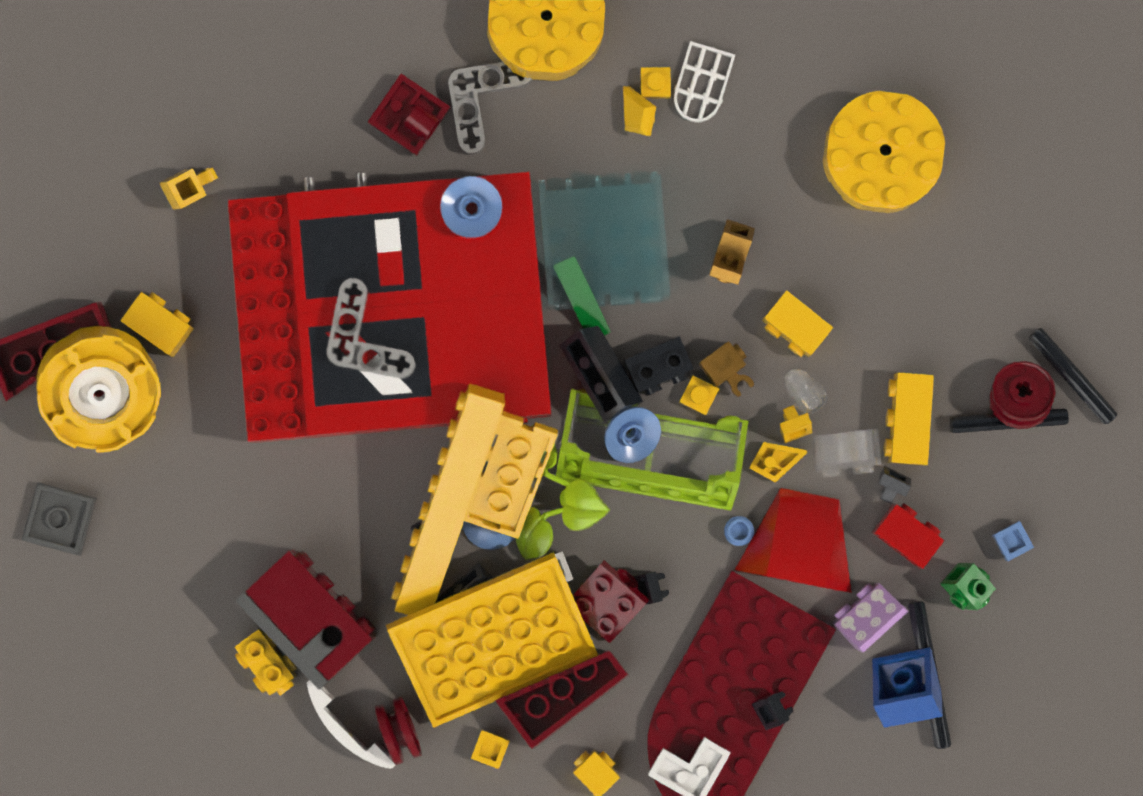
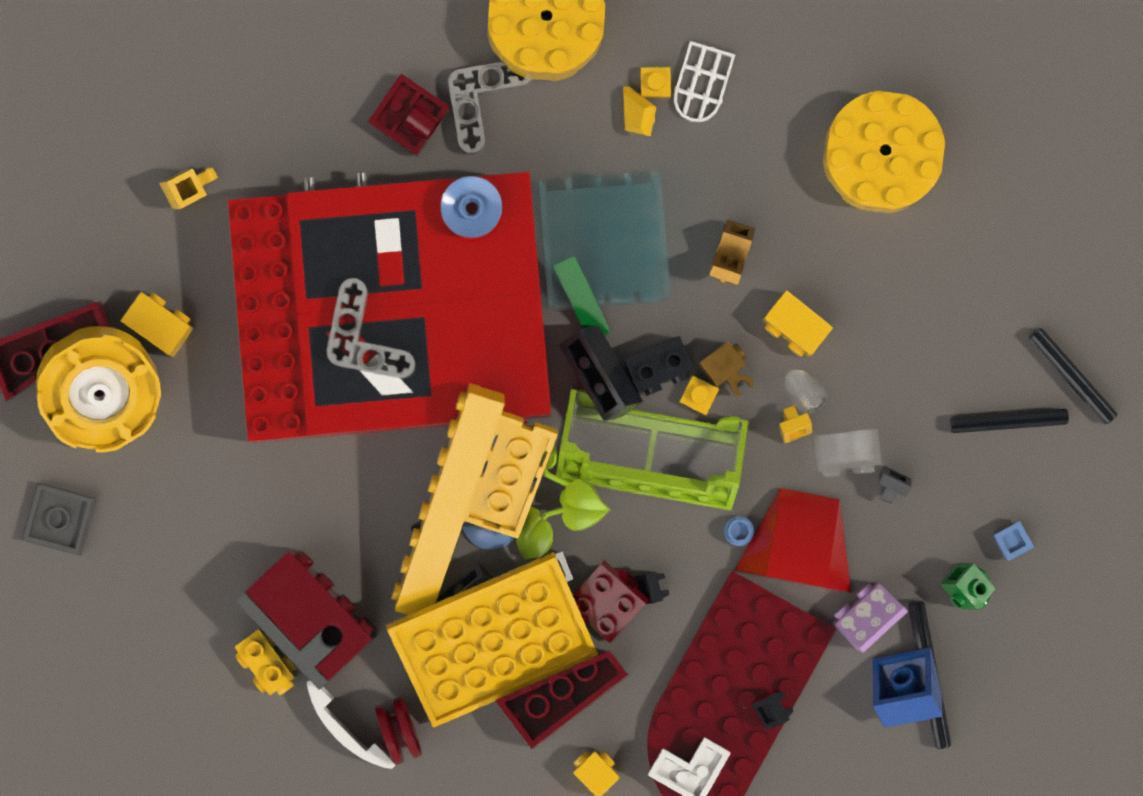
(490, 749): yellow plate -> none
(637, 443): medium blue dish -> none
(775, 460): yellow piece -> none
(908, 536): red brick -> none
(909, 419): yellow brick -> none
(1017, 410): dark red wheel -> none

